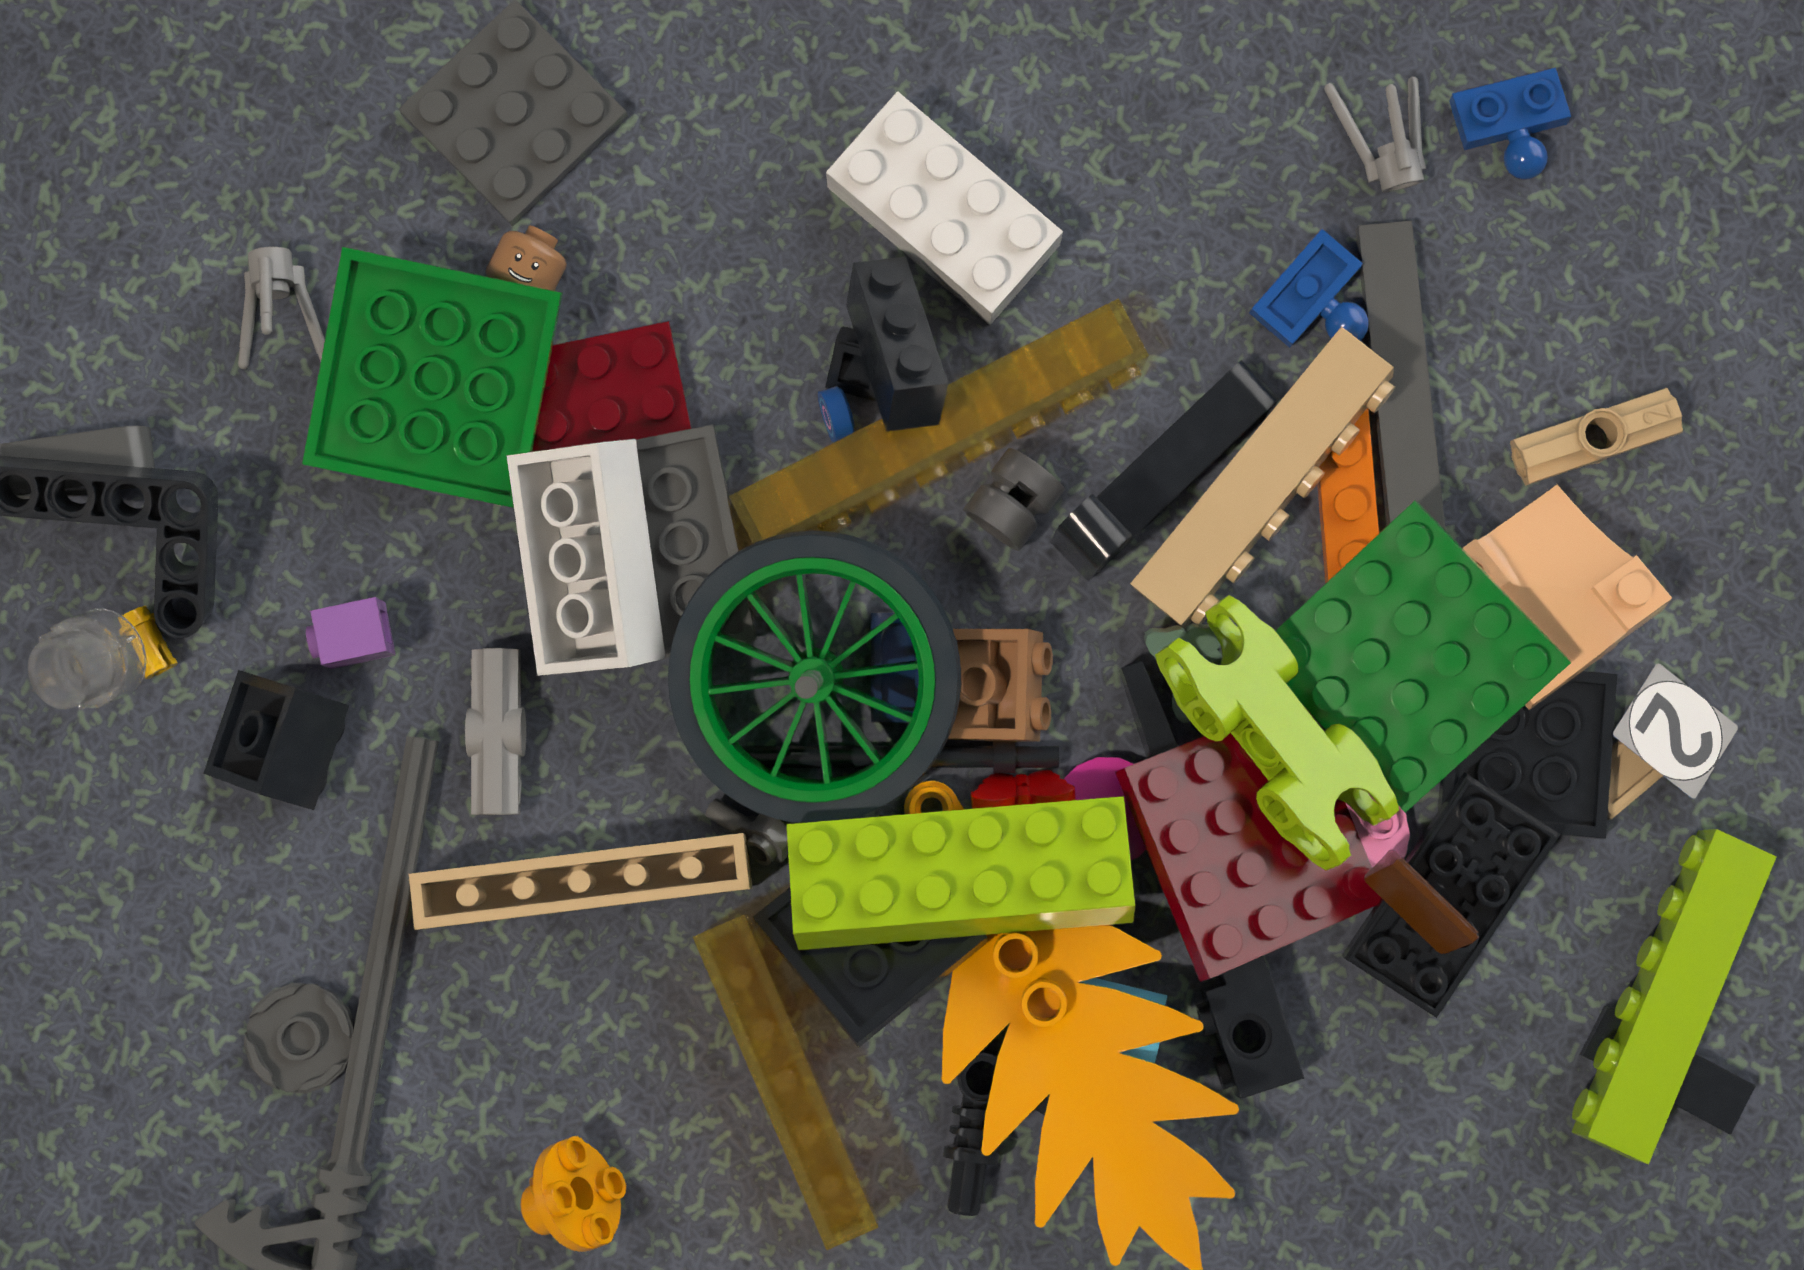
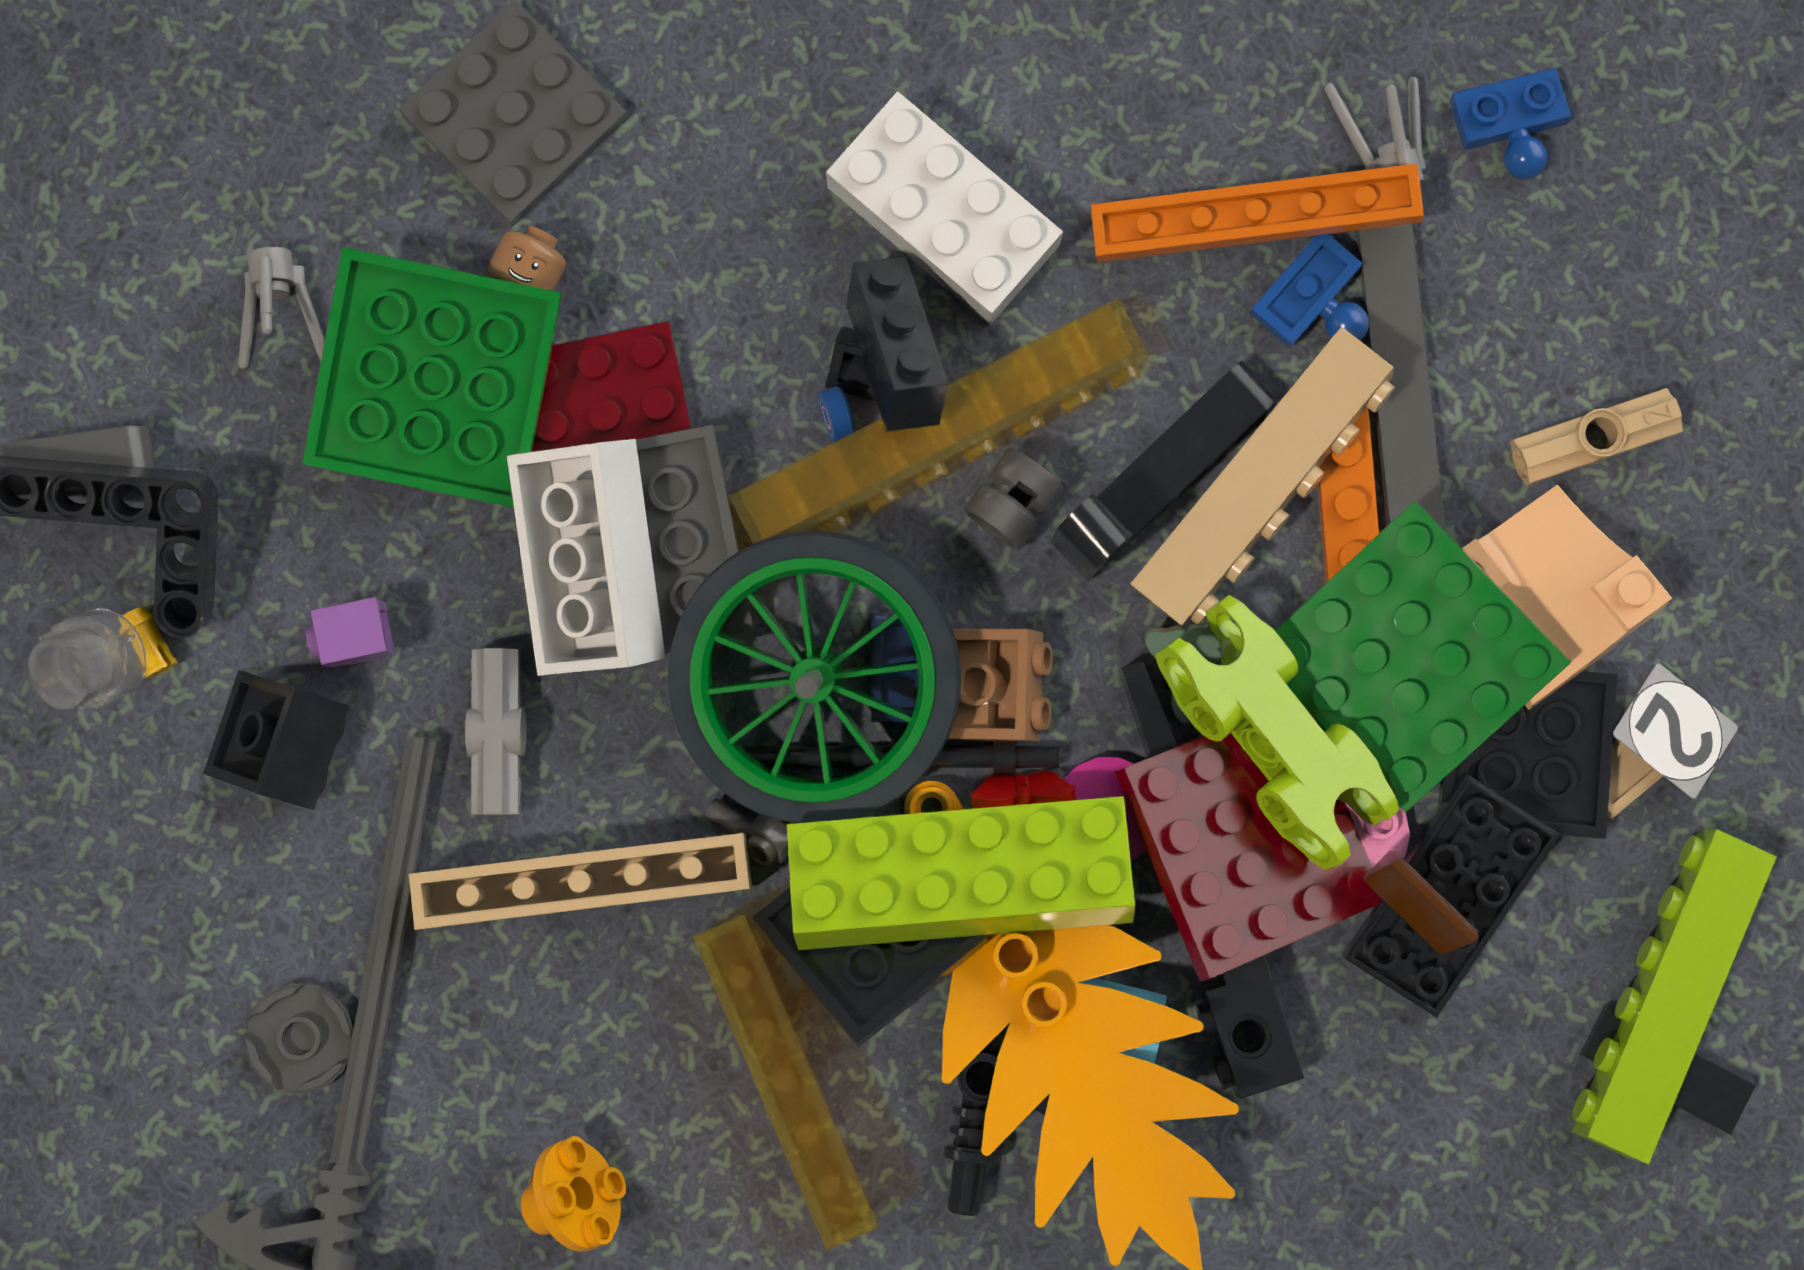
(1257, 213): none -> orange plate

